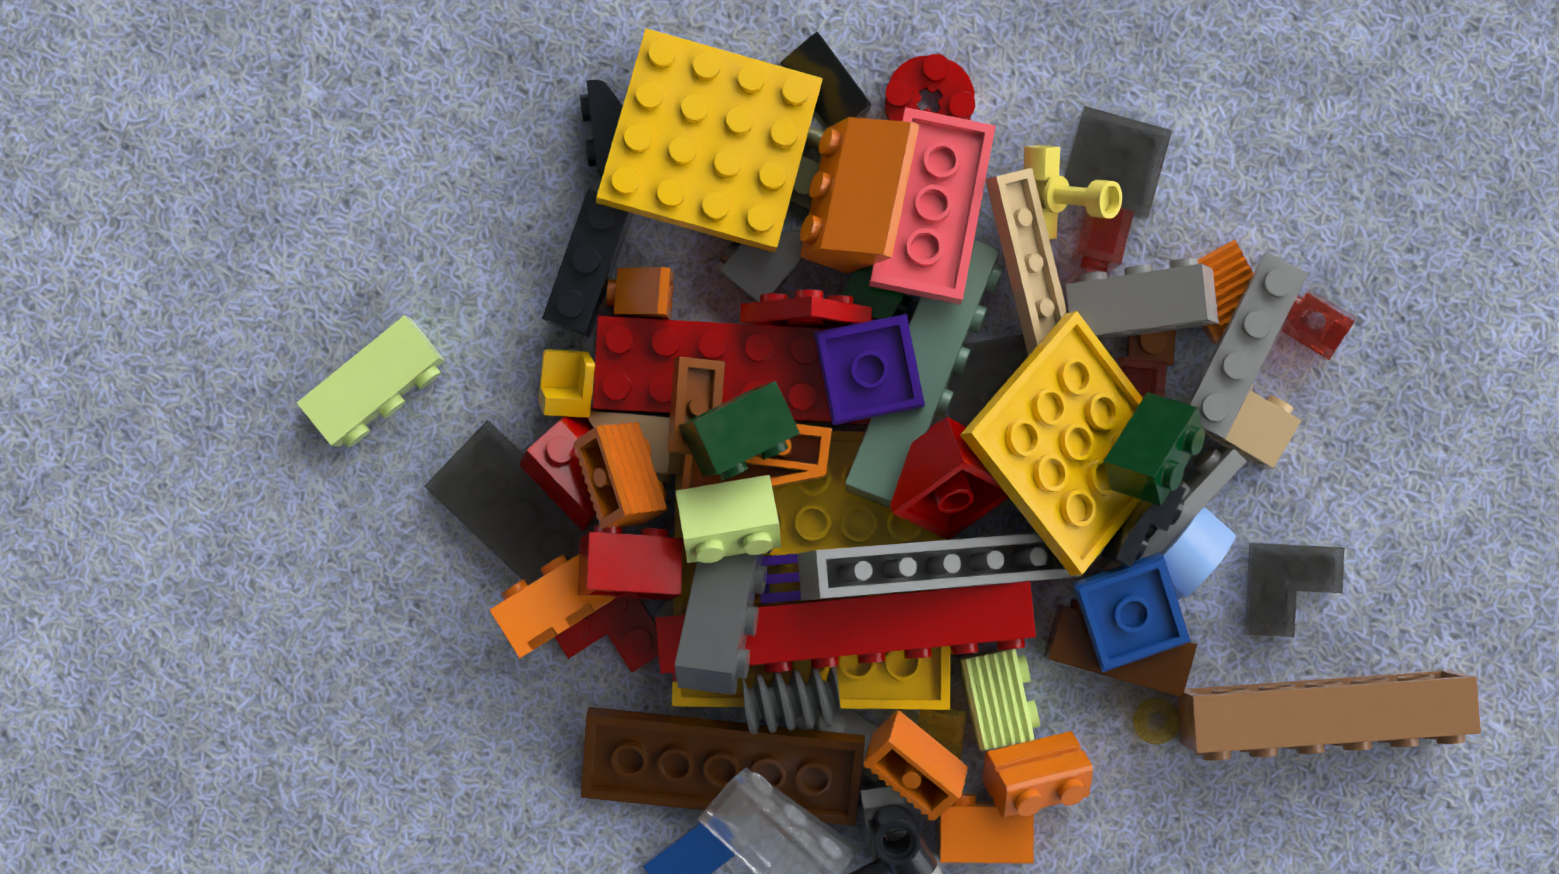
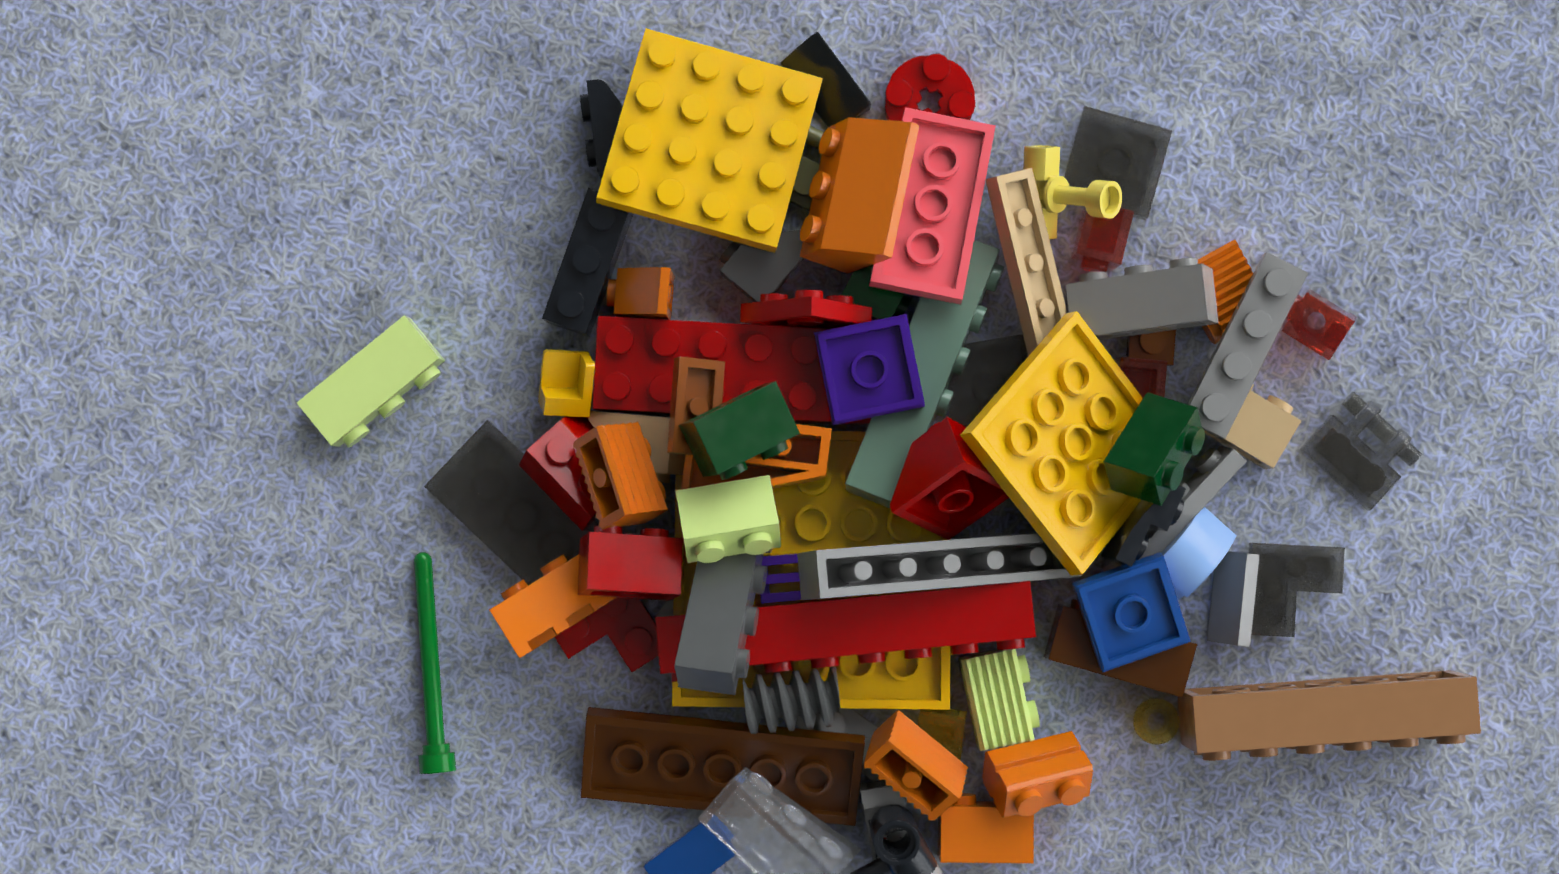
(436, 754): none -> green piece
(1233, 599): none -> light grey tile
(1351, 461): none -> clear smoke plate

